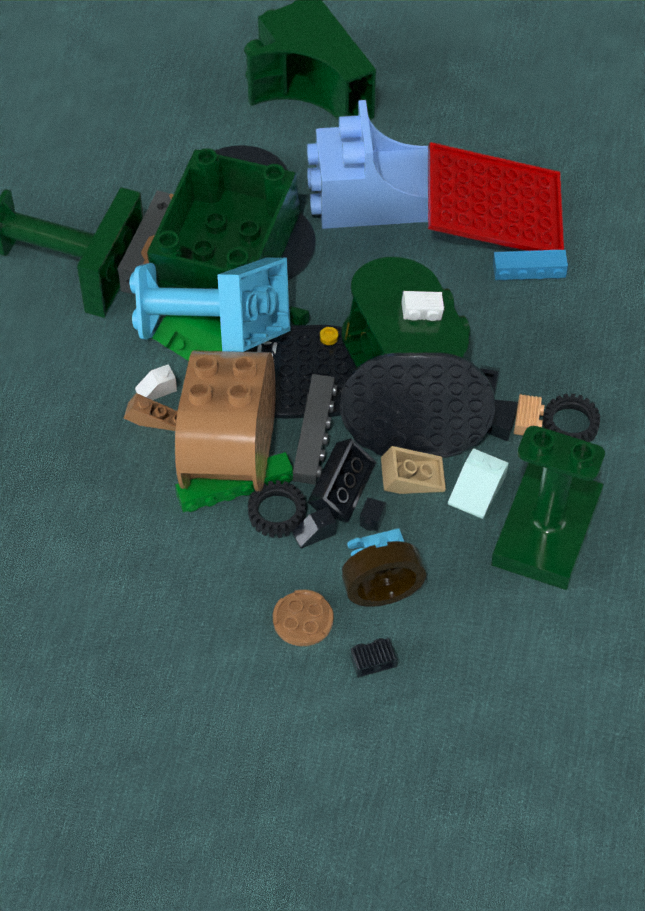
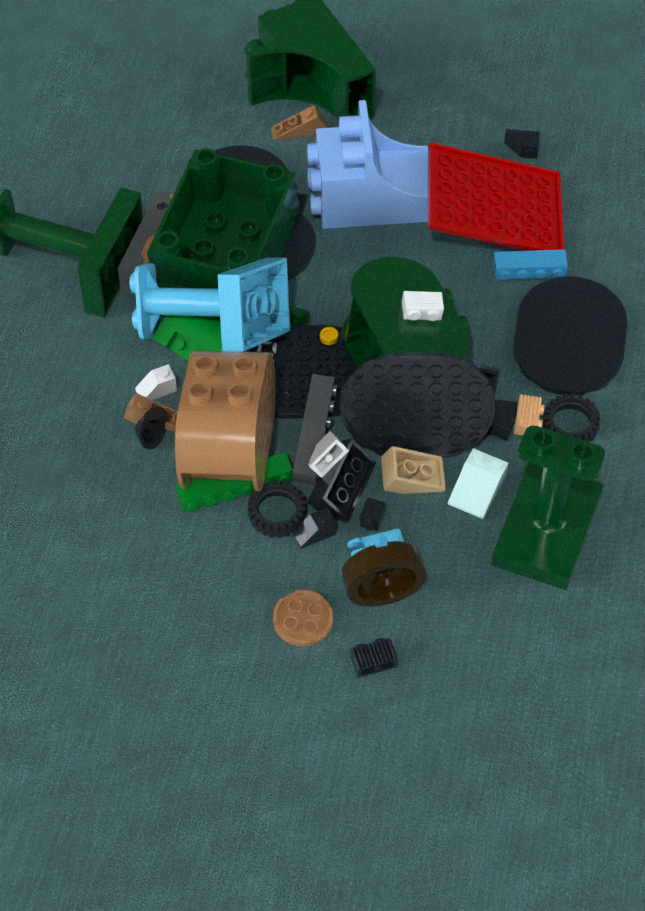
(151, 427): none -> black piece
(299, 125): none -> medium nougat slope
(327, 454): none -> white slope
(523, 142): none -> black slope
(570, 335): none -> black tile

